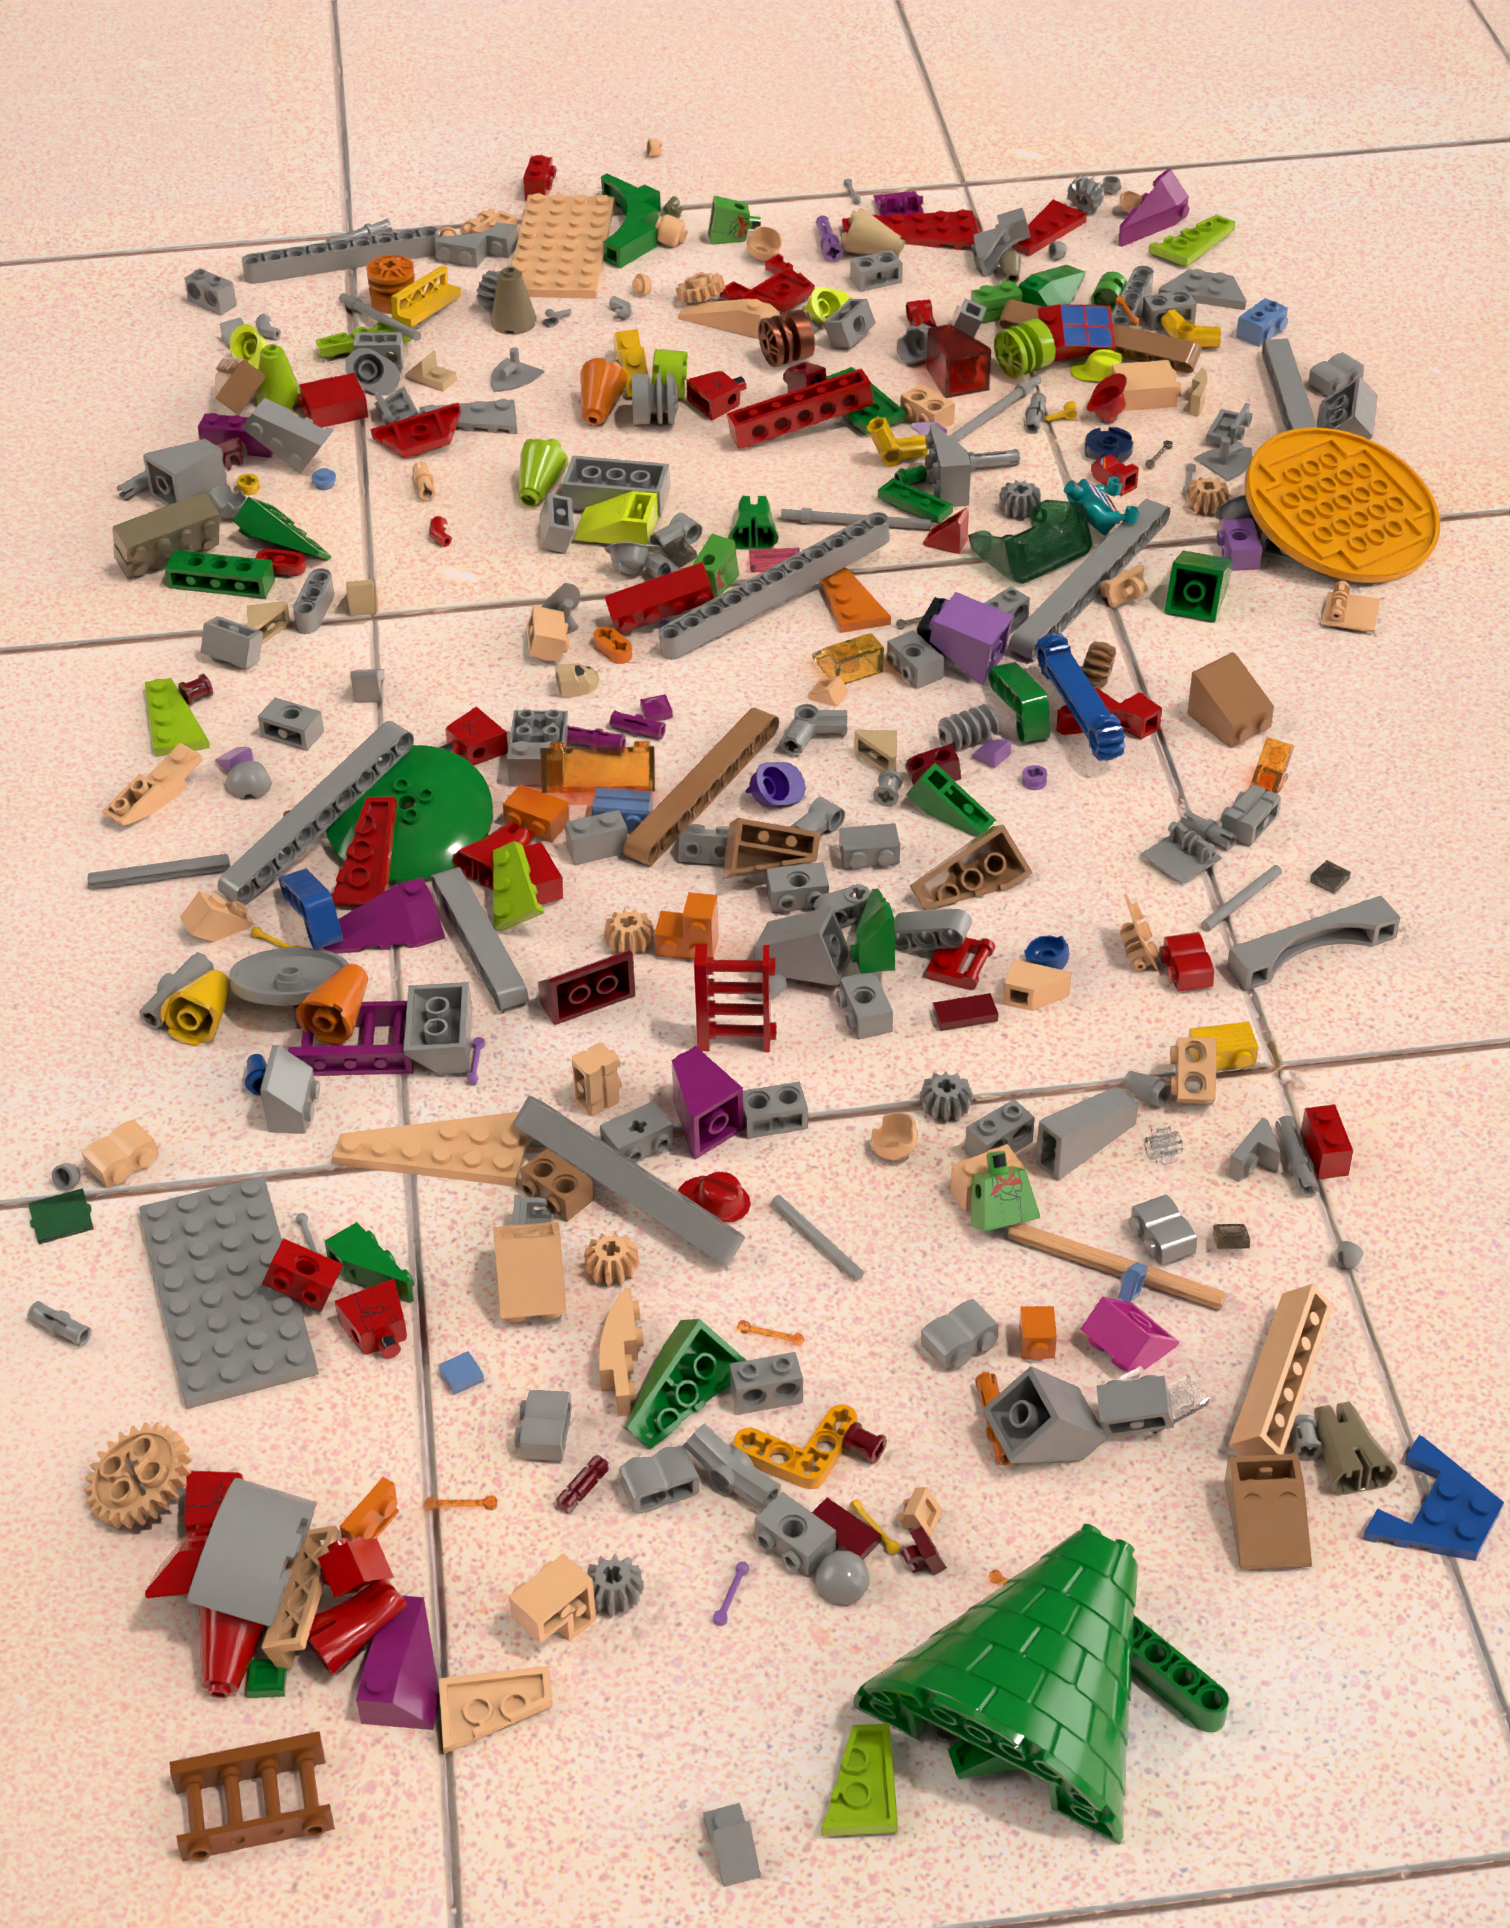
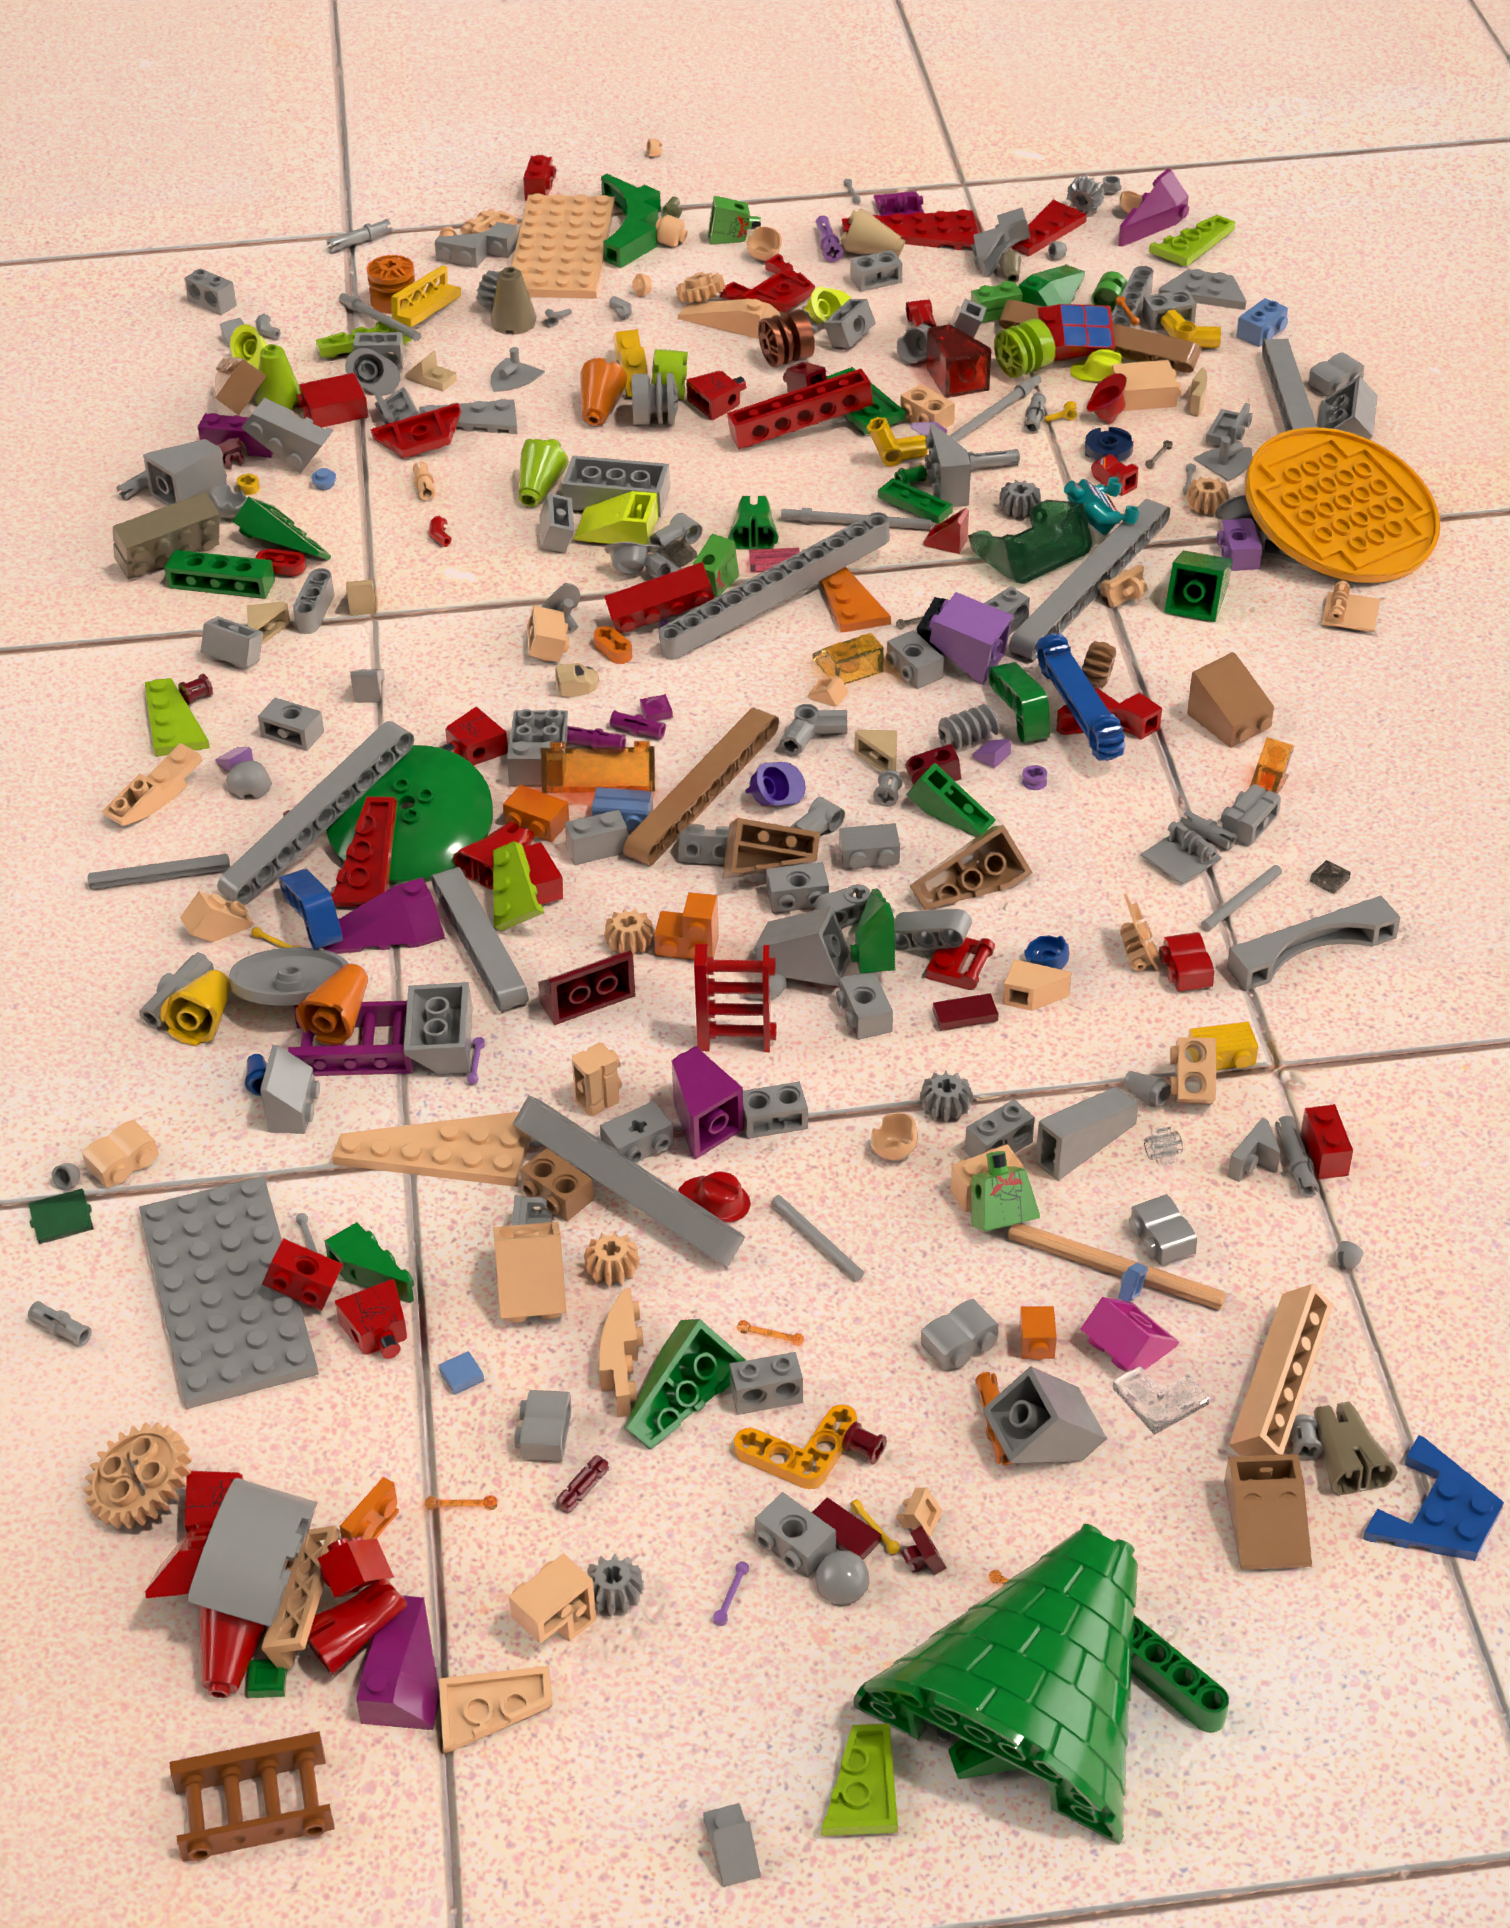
(337, 254): light grey beam -> none
(659, 1479): light grey brick -> none
(731, 1468): light grey piece -> none
(1135, 1406): light grey brick -> none
(1231, 1236): clear smoke tile -> none

